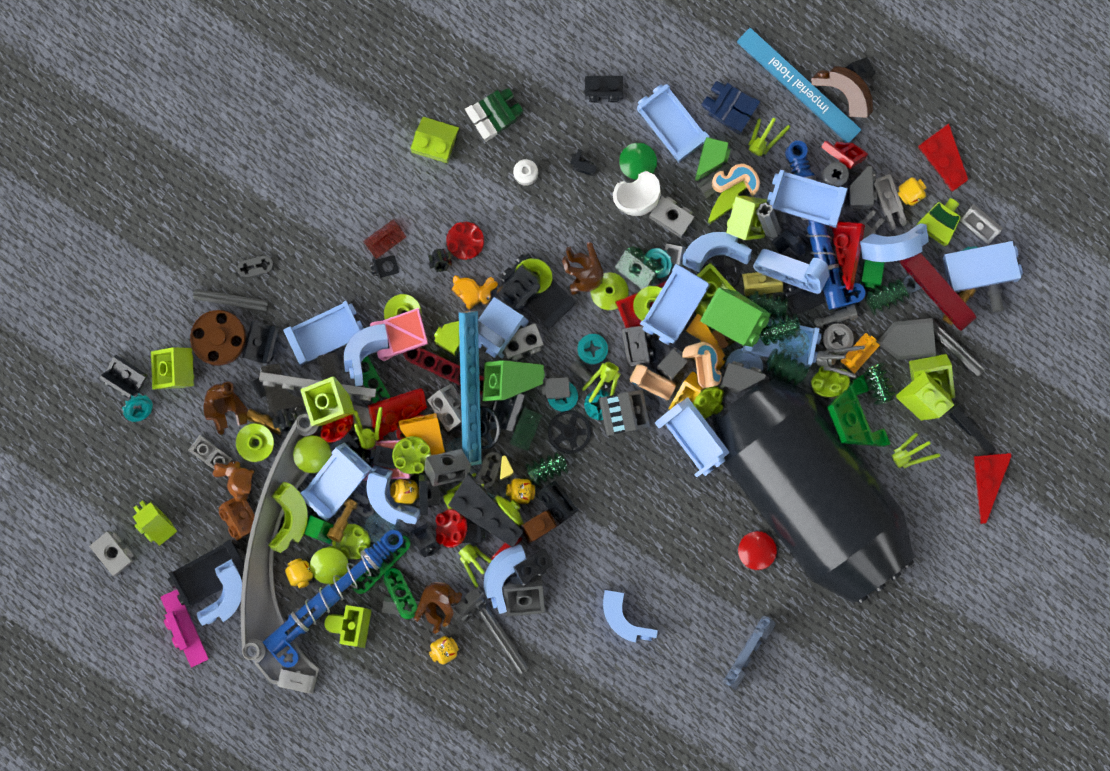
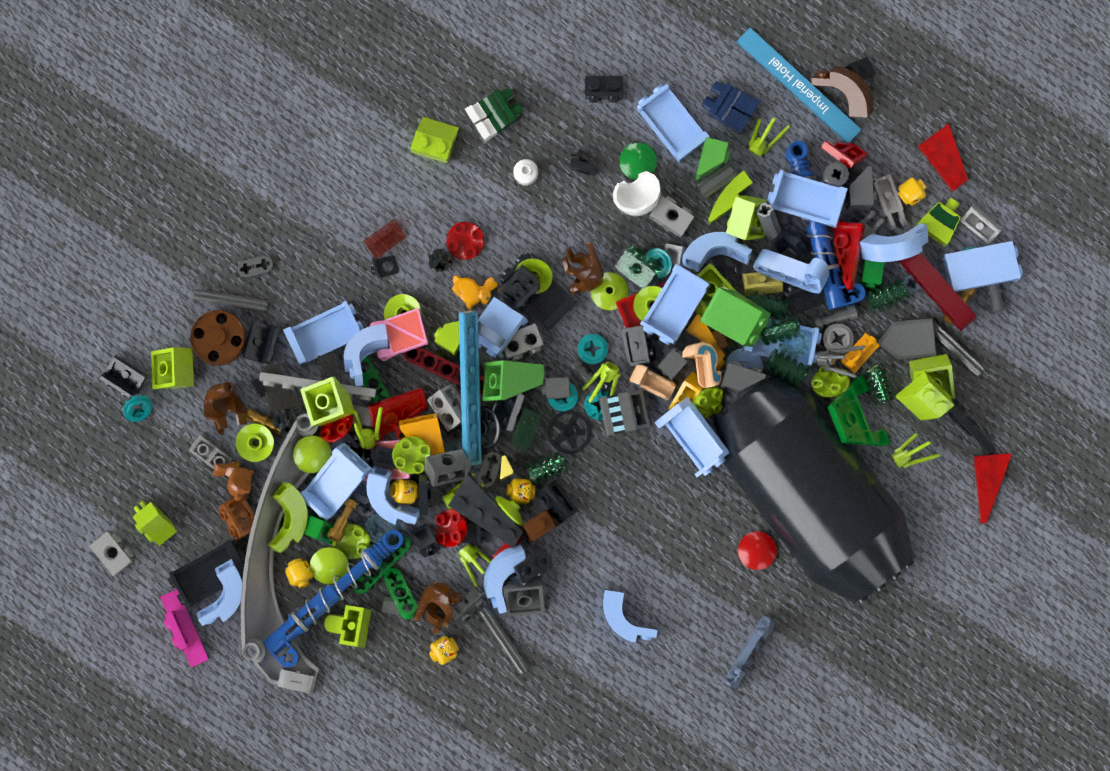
(737, 174): light nougat animal -> none

